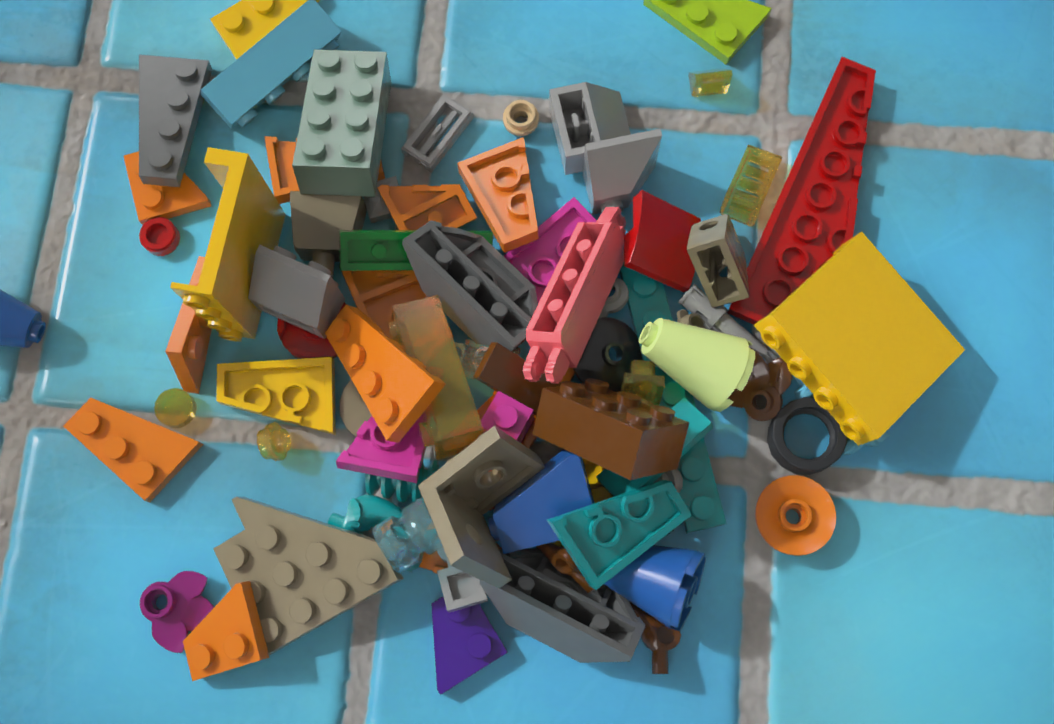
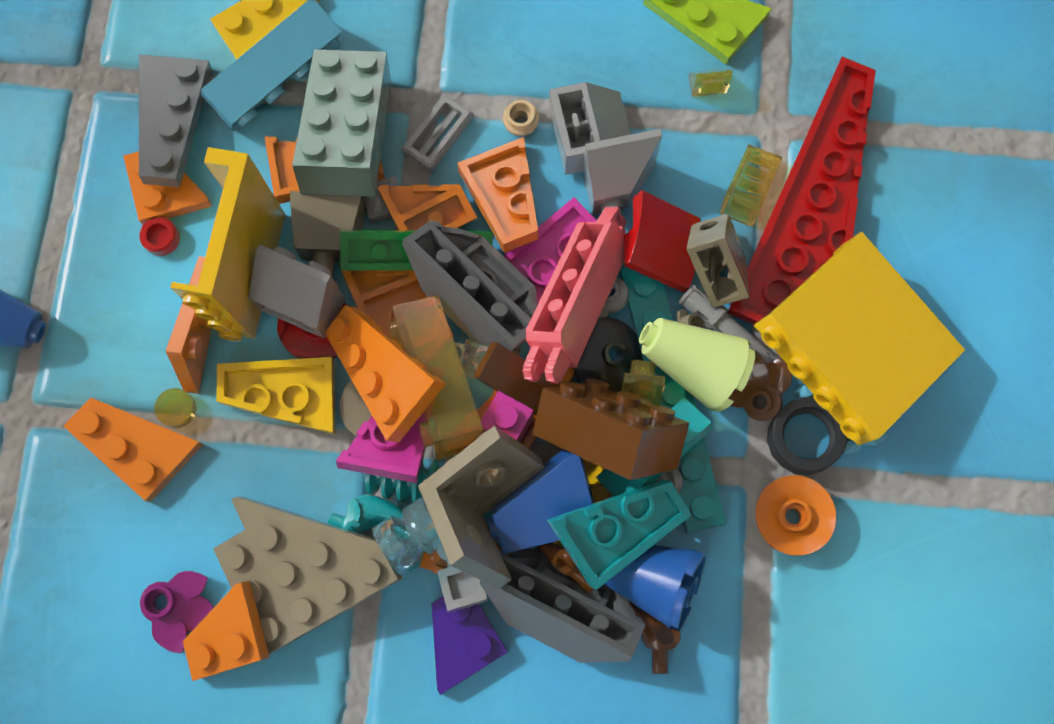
(273, 442): clear yellow plate -> none

